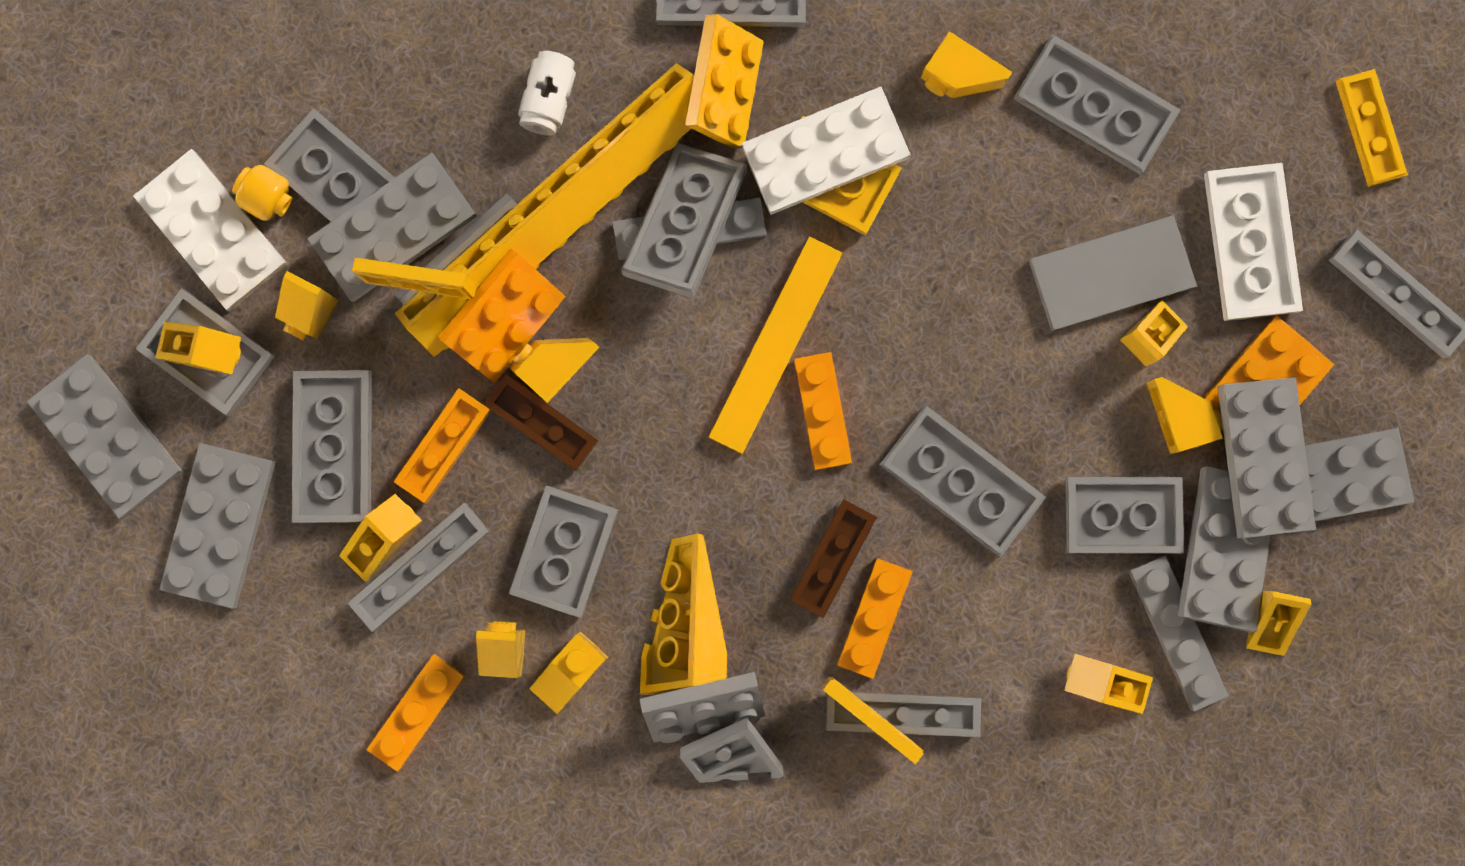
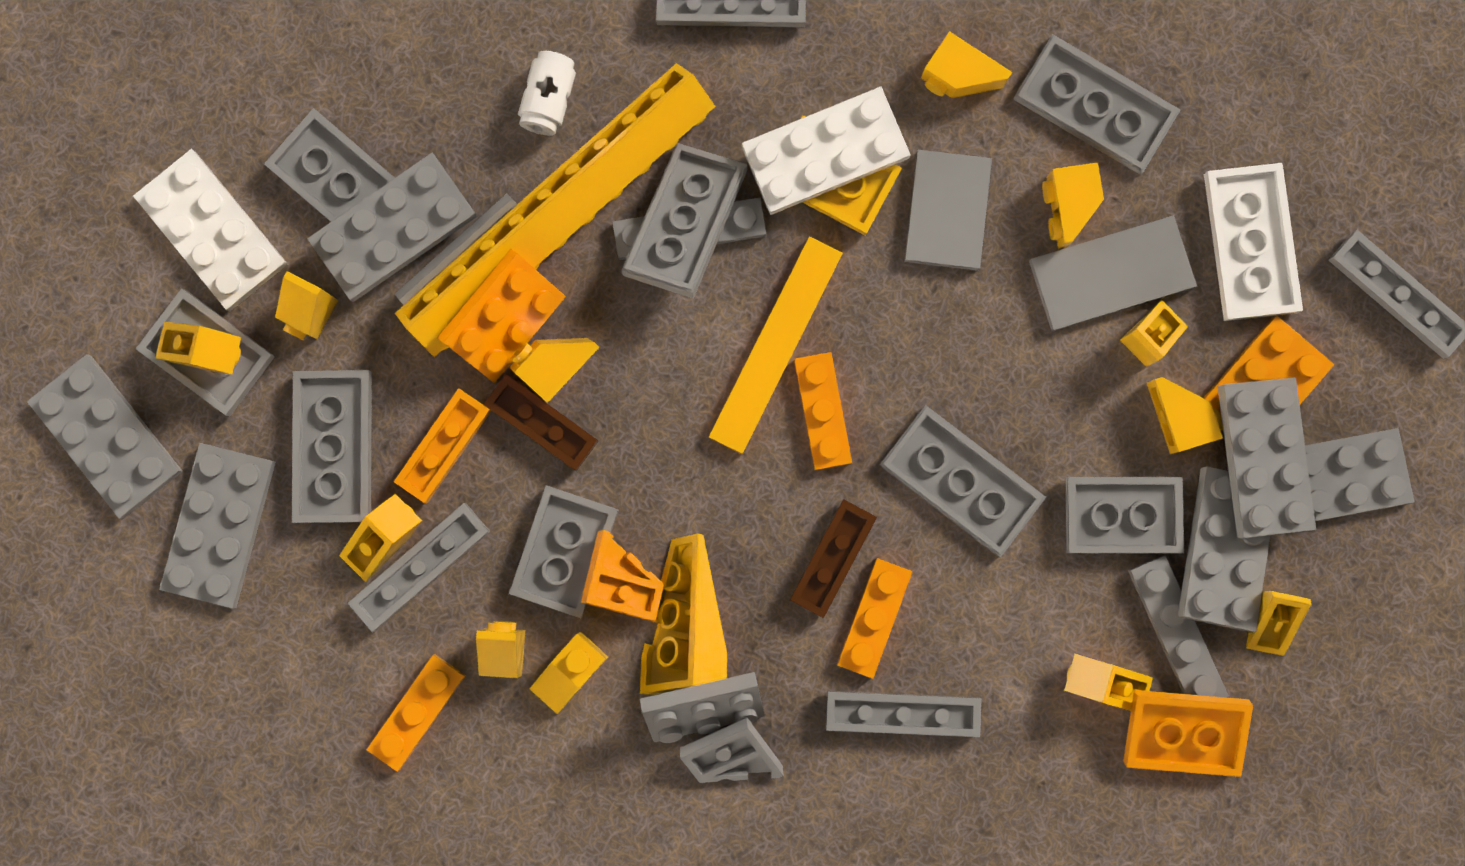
(262, 192): yellow head -> none
(414, 278): yellow tile -> none
(620, 582): none -> light orange wing
(724, 81): yellow plate -> none
(872, 719): yellow tile -> none
(948, 210): none -> light grey tile
(1074, 198): none -> yellow slope
(1187, 733): none -> light orange plate
(1371, 128): yellow tile -> none

